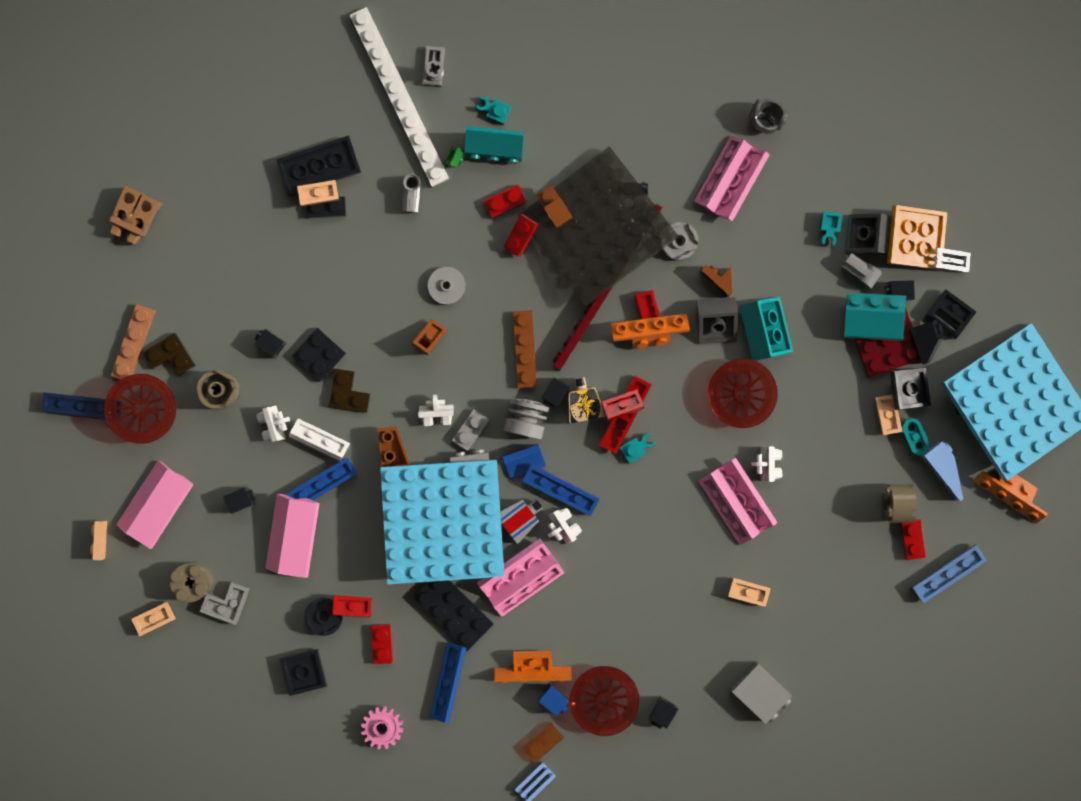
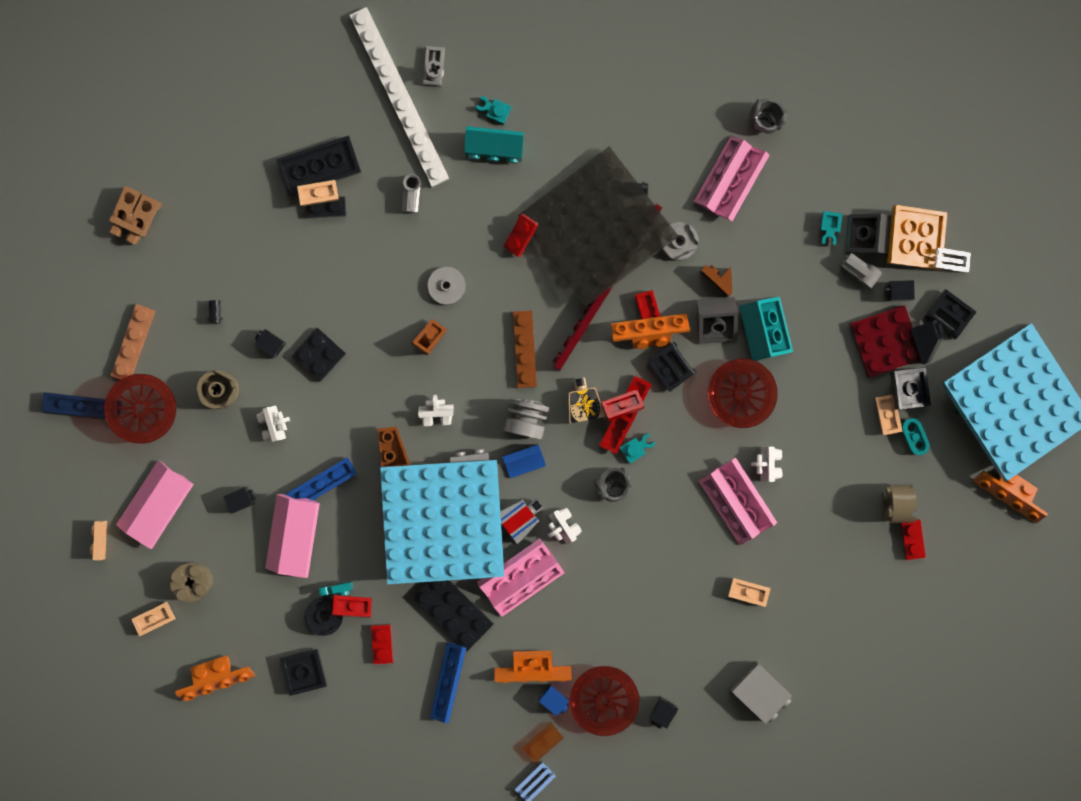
(172, 350): dark brown plate -> none
(213, 676): none -> orange bracket
(214, 312): none -> black pin
(228, 608): light grey plate -> none
(319, 439): white plate -> none
(341, 588): none -> teal plate
(342, 393): dark brown plate -> none
(374, 734): bright pink gear -> none
(454, 157): green plate -> none
(470, 430): light grey plate -> none
(505, 201): red plate -> none
(554, 206): dark orange slope -> none
(555, 393): black brick -> none
(561, 489): blue plate -> none
(613, 484): none -> dark grey hair
(666, 370): none -> black plate
(875, 316): teal slope -> none
(944, 467): light blue slope -> none
(949, 573): medium blue plate -> none

